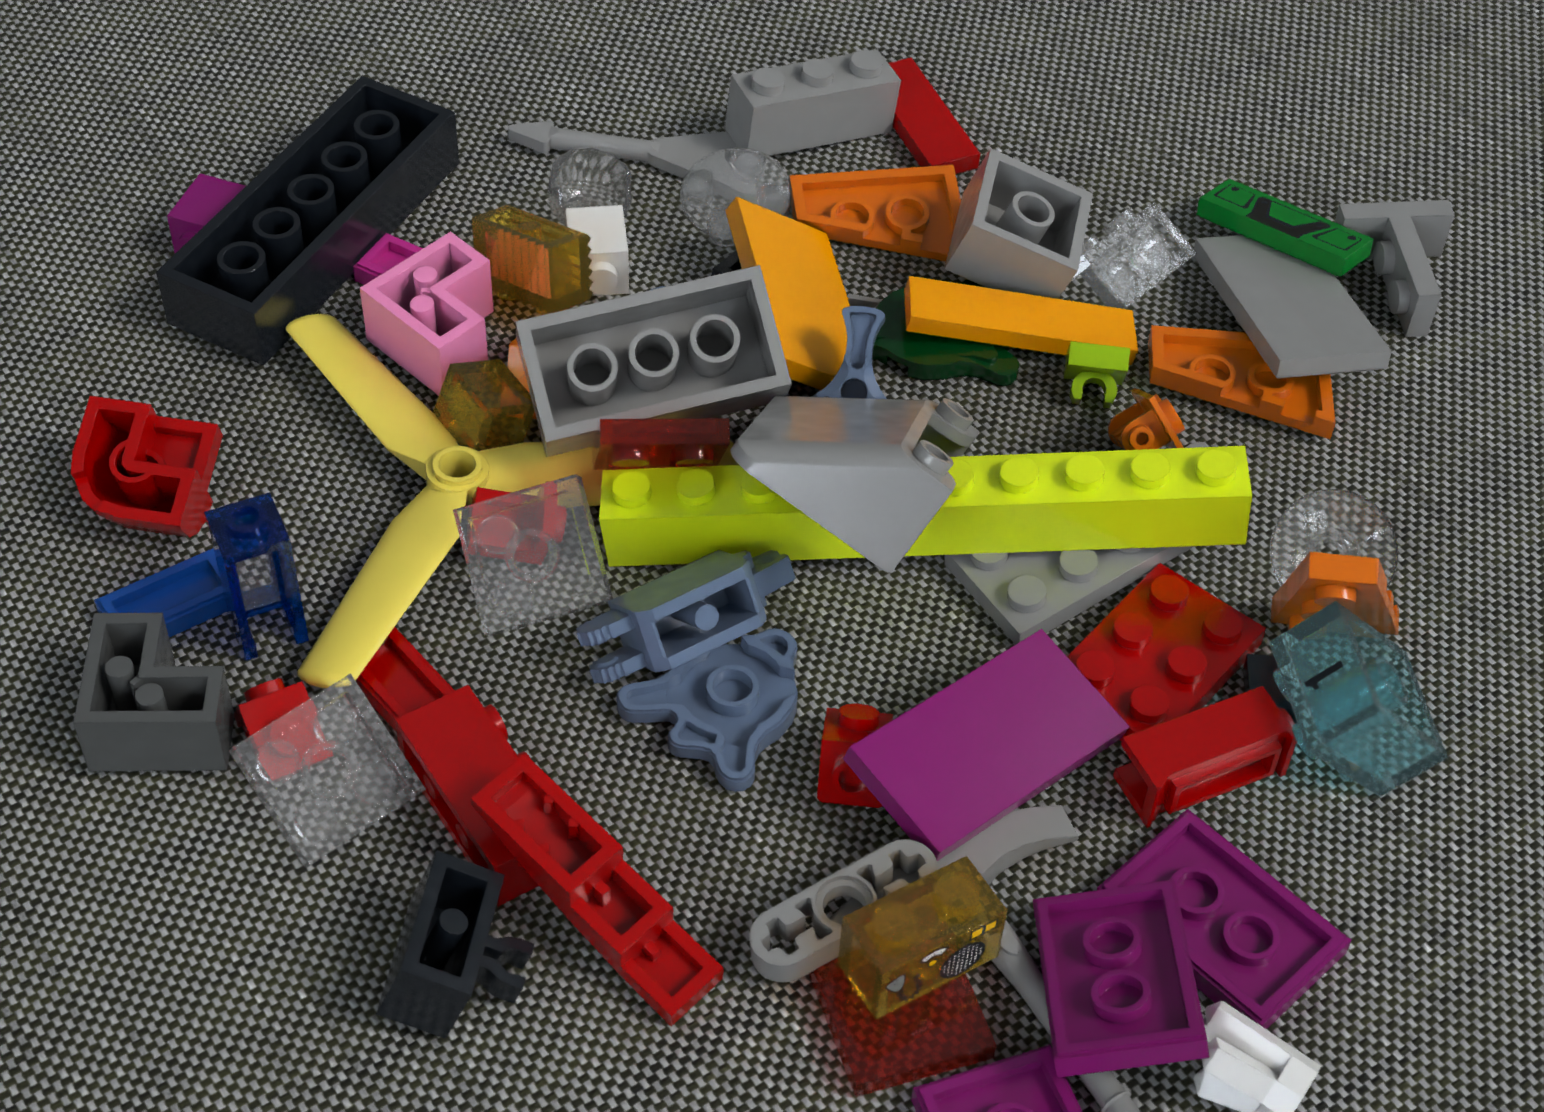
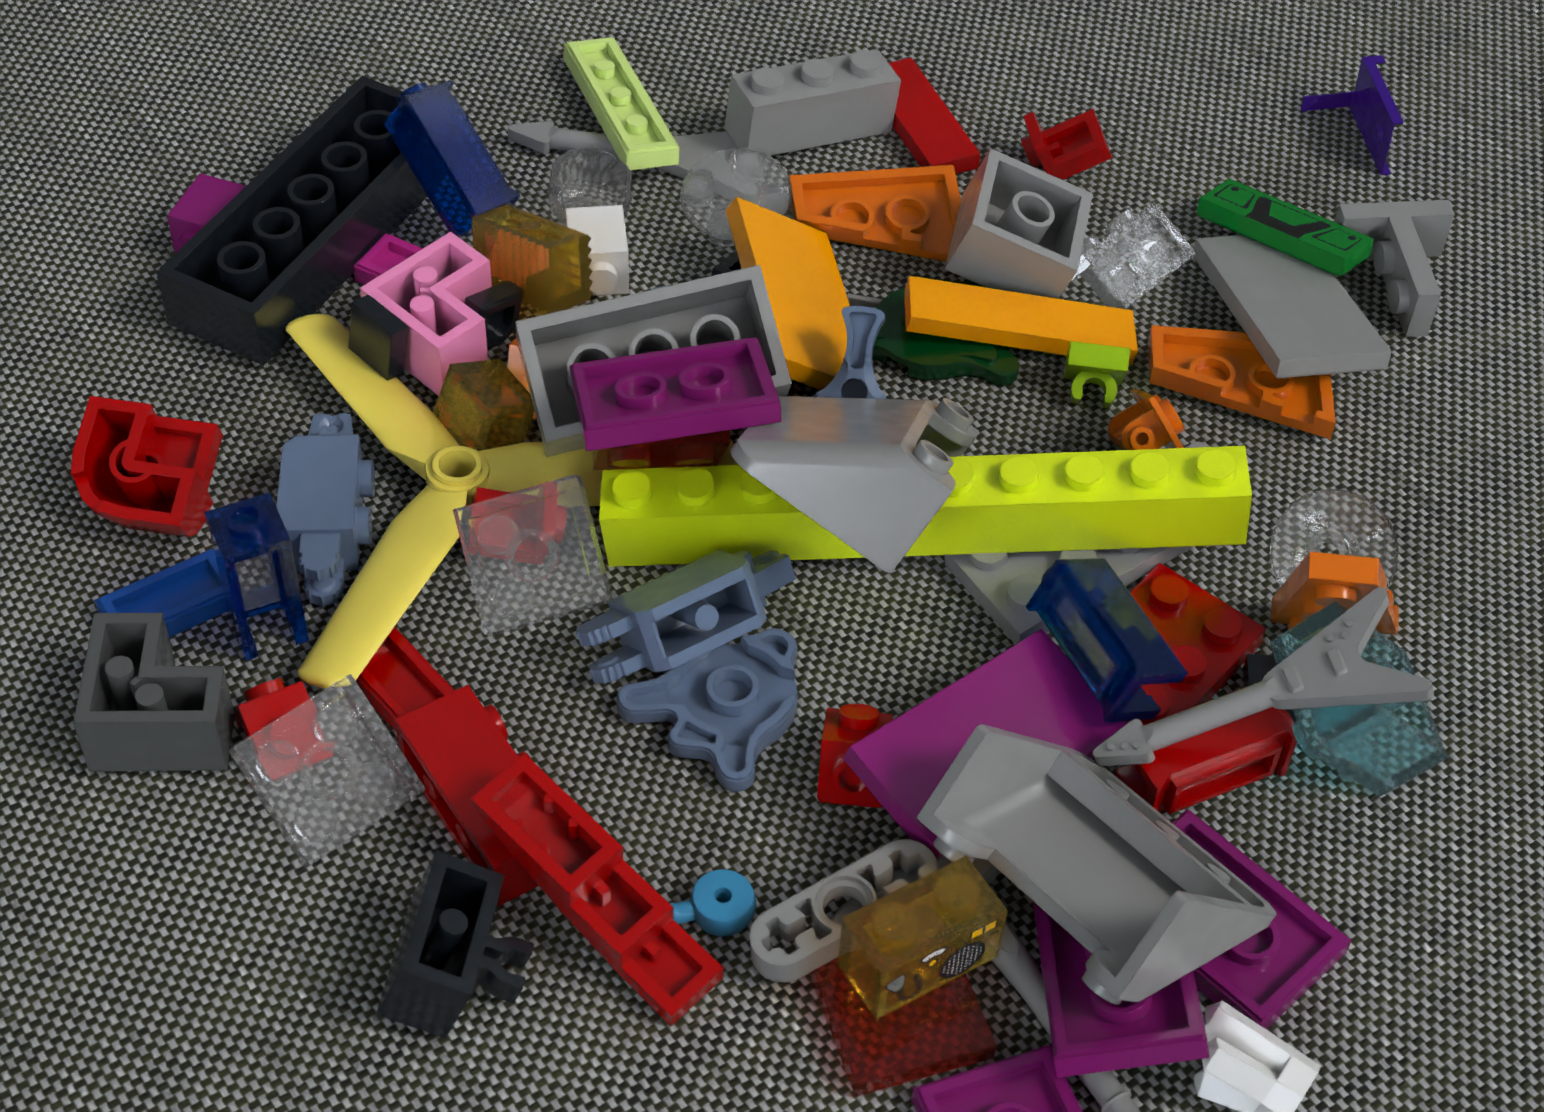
(323, 504): none -> sand blue hinge
(378, 337): none -> black tile
(447, 156): none -> clear blue window
(499, 308): none -> black tile
(621, 104): none -> yellowish green tile
(674, 393): none -> magenta tile
(719, 903): none -> dark azure piece
(1066, 146): none -> red bracket
(1092, 860): none -> light grey windscreen
(1105, 636): none -> clear blue window
(1318, 674): none -> light grey piece
(1370, 106): none -> dark purple piece

